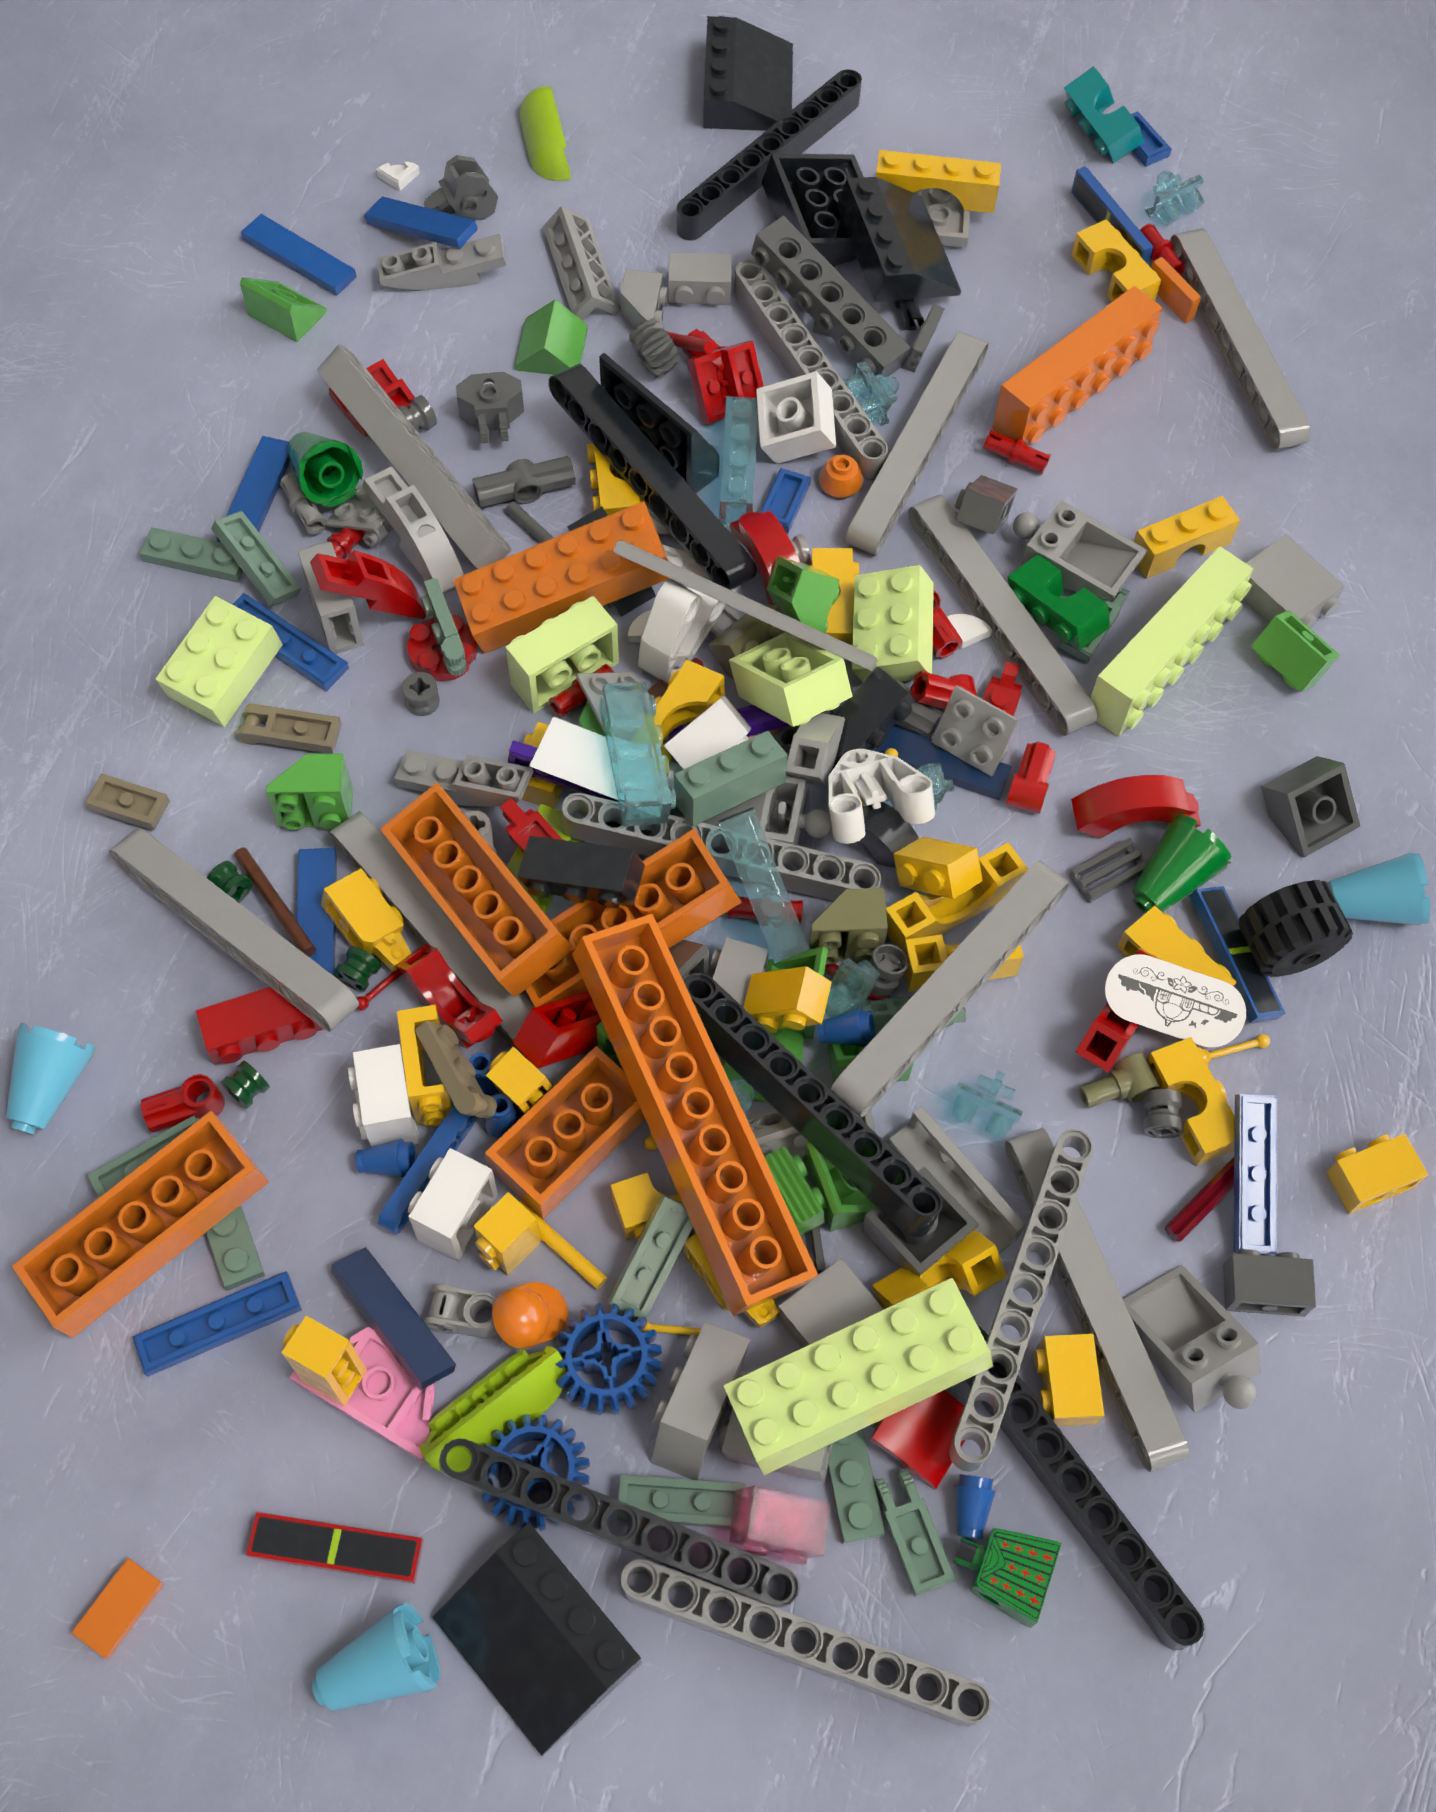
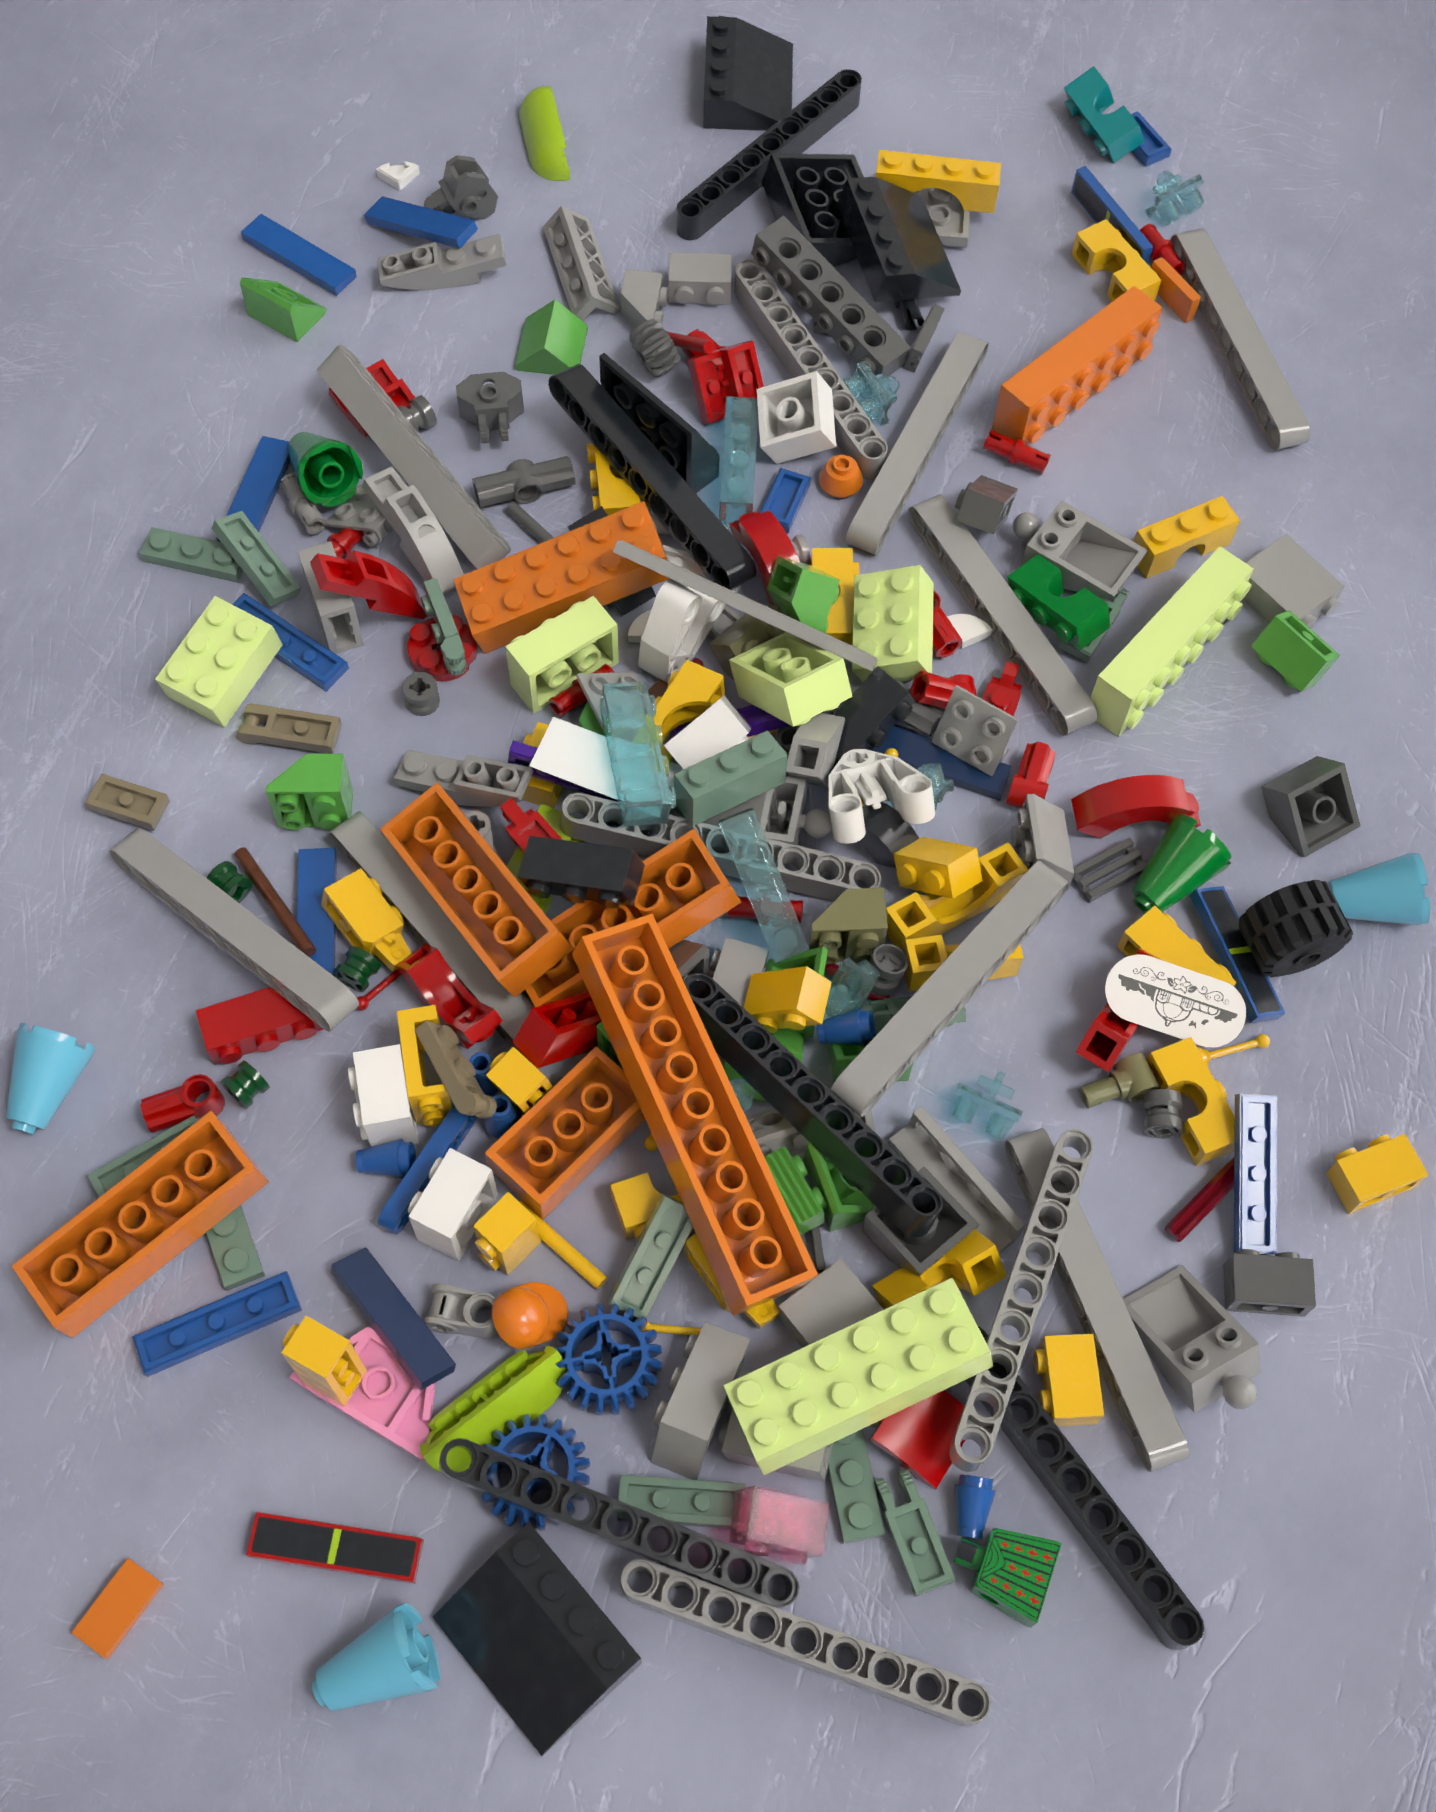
(1043, 836): none -> light grey slope

